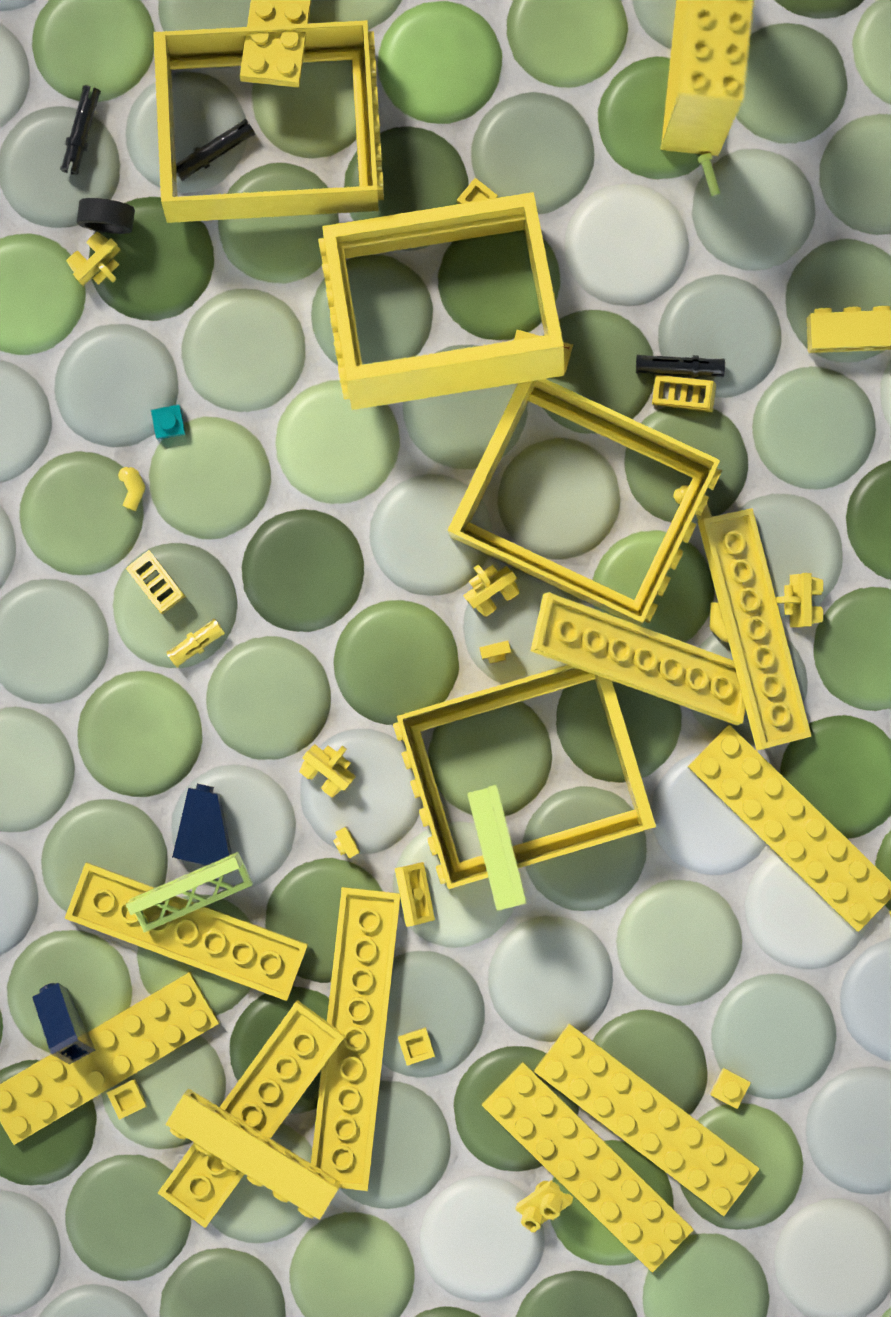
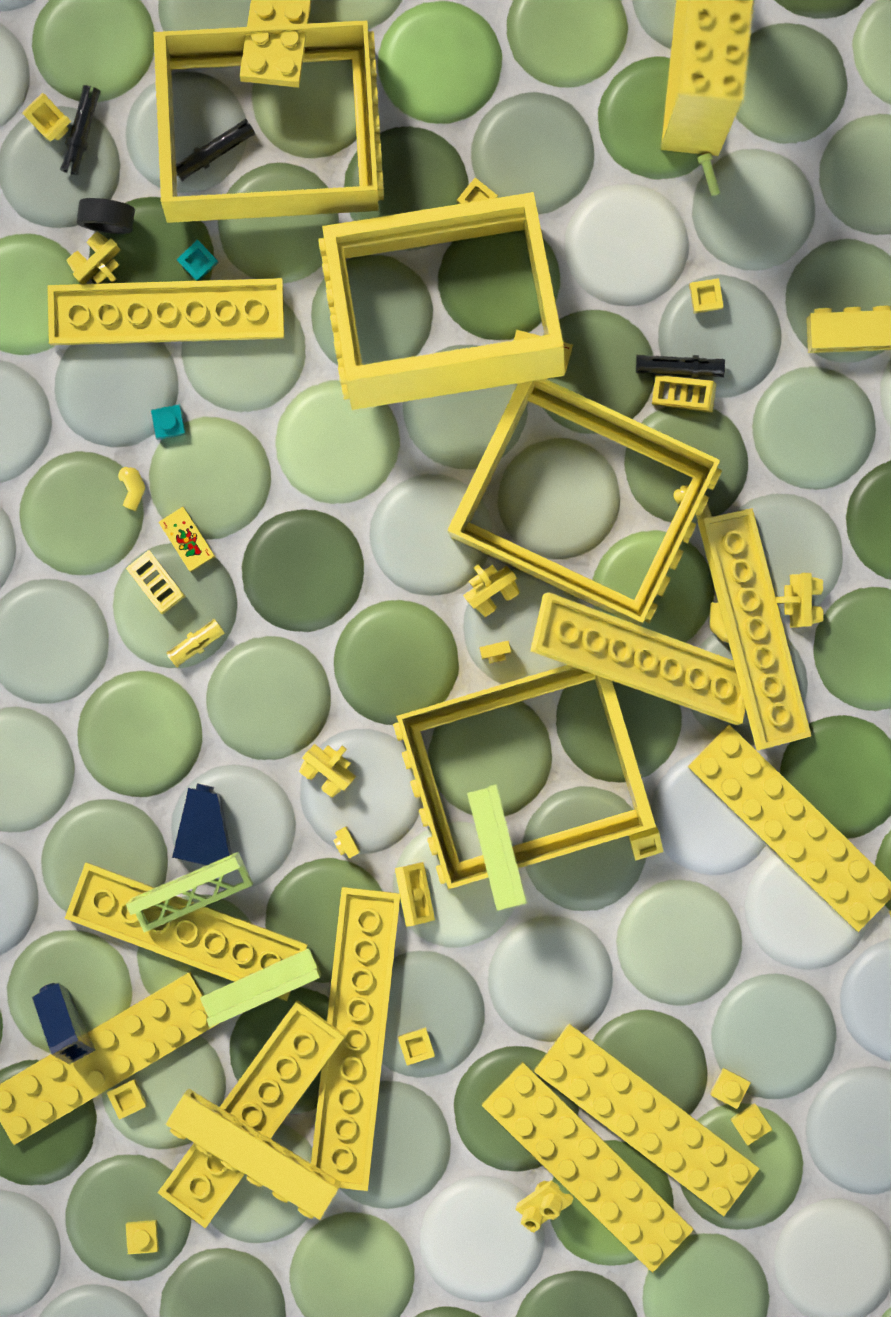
(47, 118): none -> light yellow bracket
(142, 1237): none -> light yellow plate
(166, 311): none -> light yellow plate
(186, 539): none -> light yellow tile
(197, 260): none -> teal plate
(260, 987): none -> yellowish green fence
(646, 843): none -> light yellow plate
(706, 296): none -> light yellow plate
(751, 1124): none -> light yellow plate

